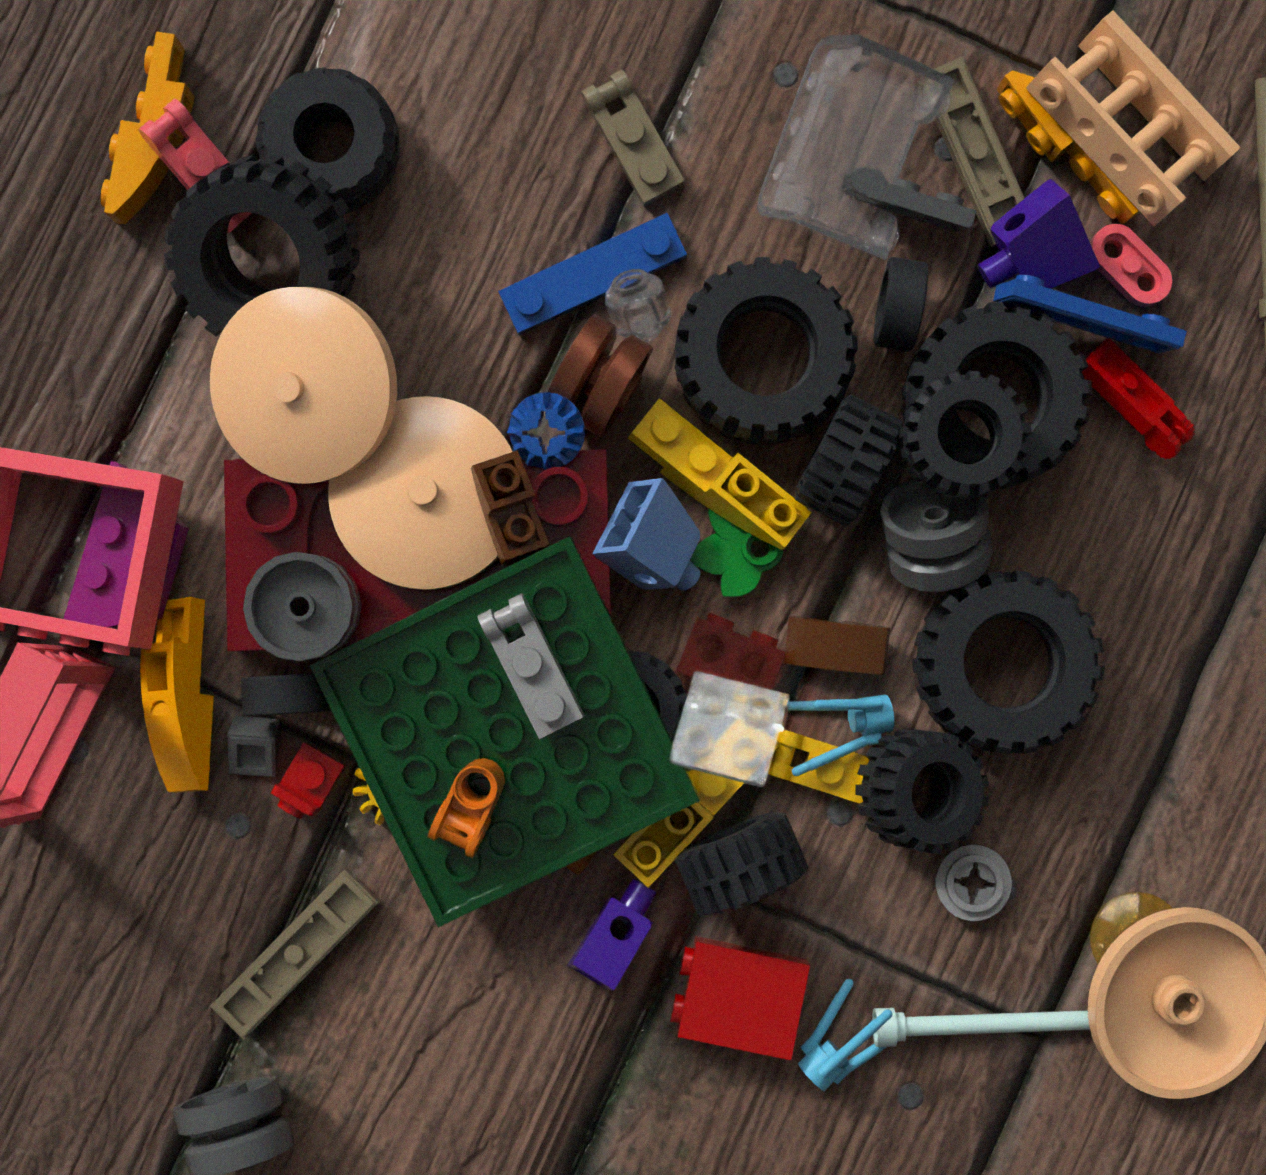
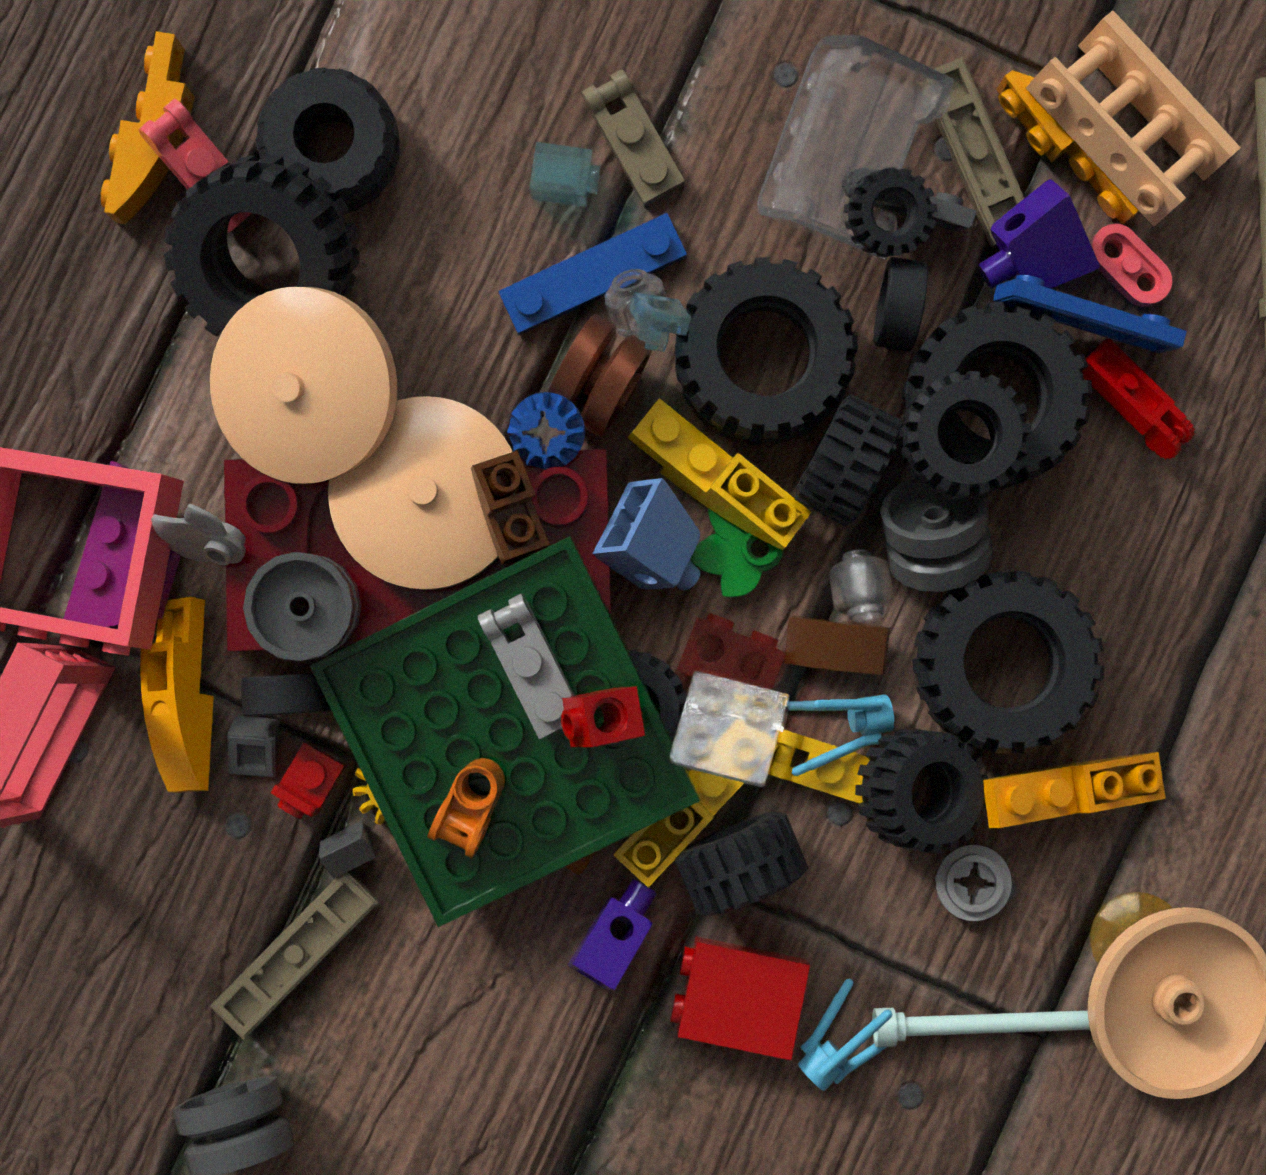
(201, 536): none -> light grey plate
(346, 849): none -> dark grey slope
(563, 174): none -> clear light blue brick
(620, 712): none -> red brick
(657, 318): none -> clear light blue tile
(861, 586): none -> clear head
(917, 203): none -> black tyre
(1073, 789): none -> light orange slope

